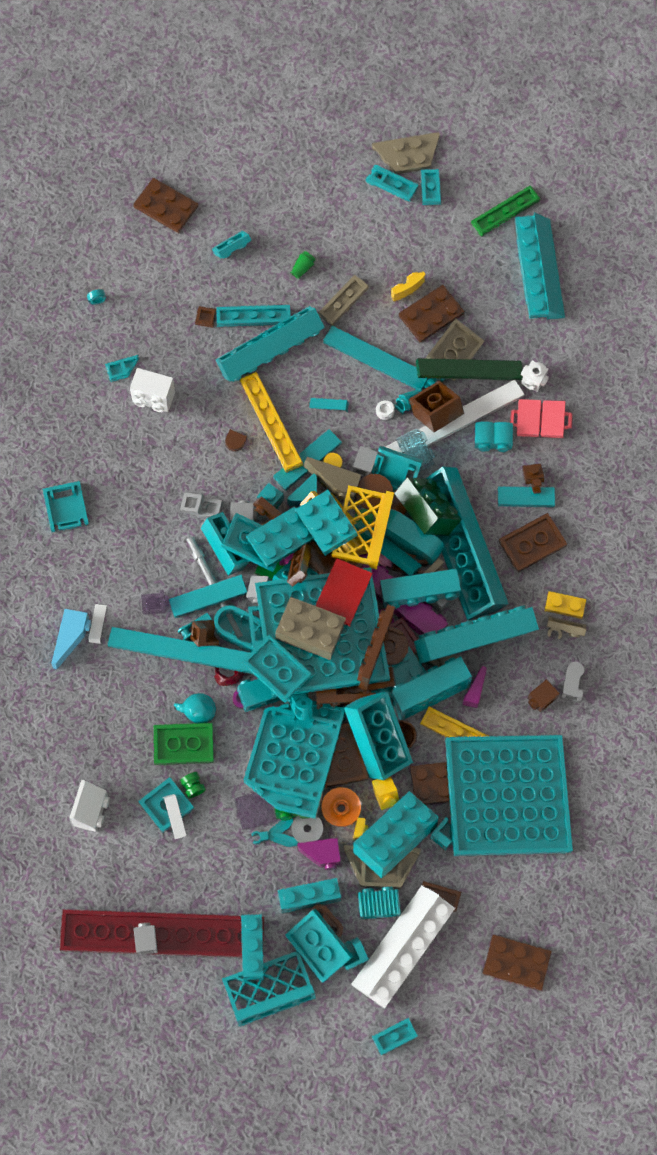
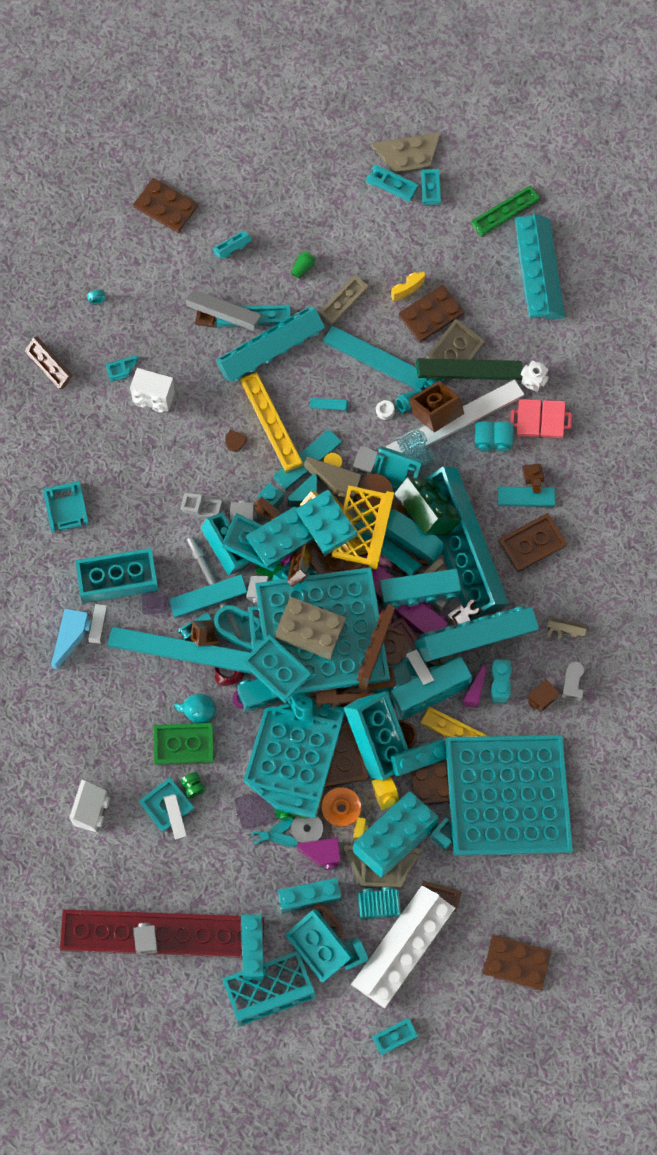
(48, 362): none -> plate
(116, 575): none -> teal brick
(223, 310): none -> light grey slope
(344, 590): red tile -> none
(419, 757): none -> teal plate
(420, 667): none -> white piece
(463, 614): none -> plate
(500, 678): none -> teal brick
(565, 605): yellow plate -> none

